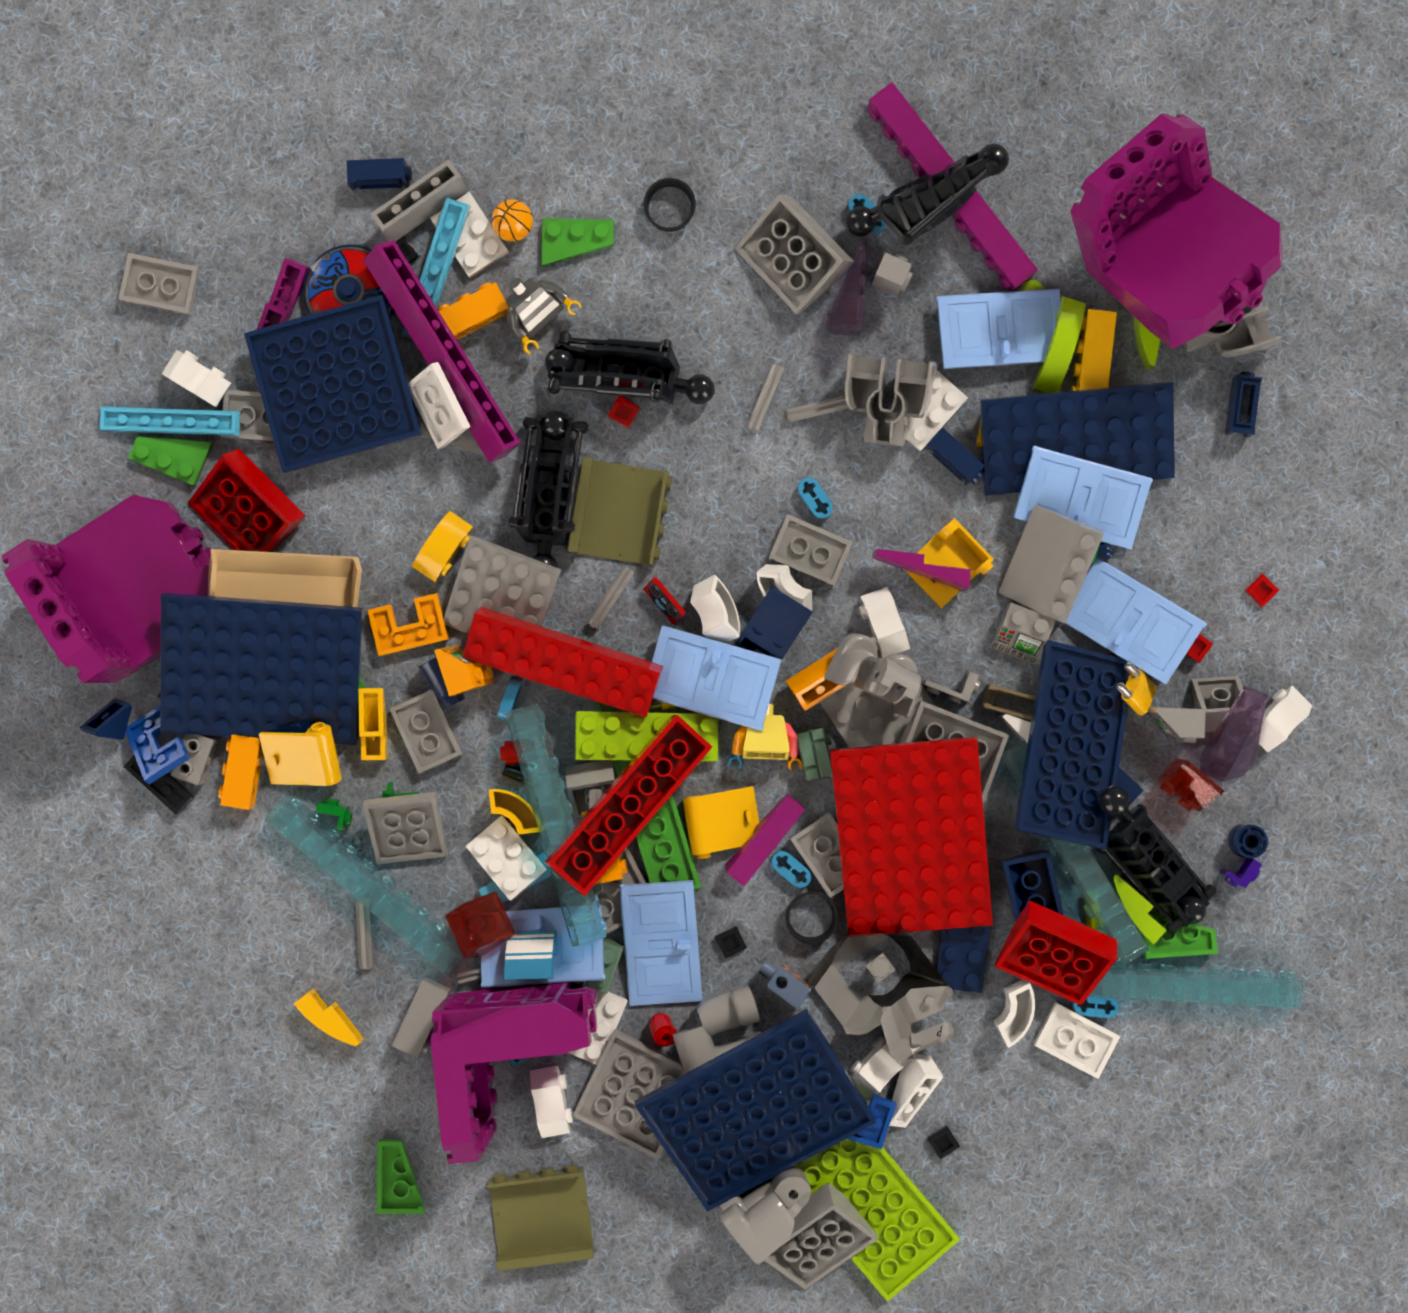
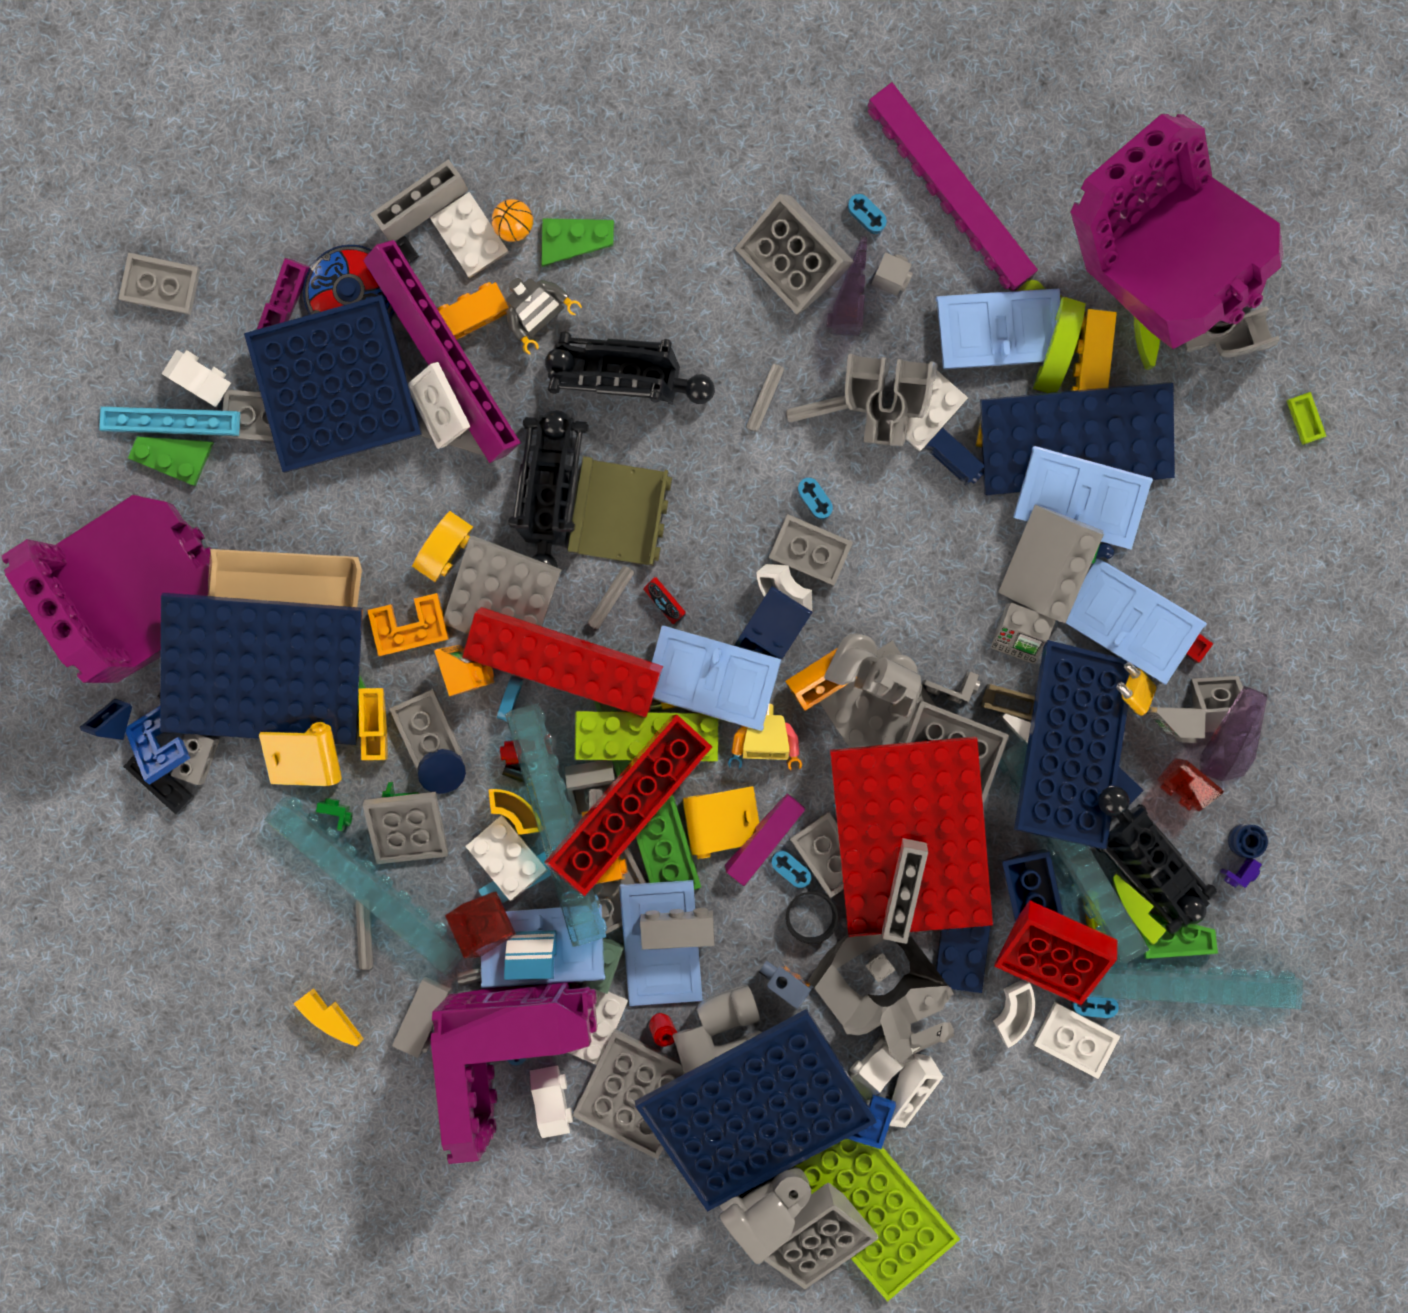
(241, 772): light orange brick -> none
(245, 505): red slope -> none
(378, 173): dark blue window -> none
(396, 1180): bright green wing -> none
(434, 676): dark blue plant -> none
(441, 771): none -> dark blue tile
(443, 249): medium azure tile -> none
(541, 1217): olive panel -> none
(623, 412): red plate -> none
(669, 182): black tyre -> none
(677, 929): none -> light grey brick
(716, 610): white brick -> none
(730, 942): black tile -> none
(815, 753): sand green brick -> none
(884, 622): white brick -> none
(904, 890): none -> light grey brick
(912, 562): magenta slope -> none
(931, 198): black piece -> none
(943, 1142): black tile -> none
(951, 548): yellow door -> none
(1233, 424): dark blue window -> none
(1261, 590): red tile -> none
(1282, 717): white brick -> none
(1306, 418): none -> lime tile

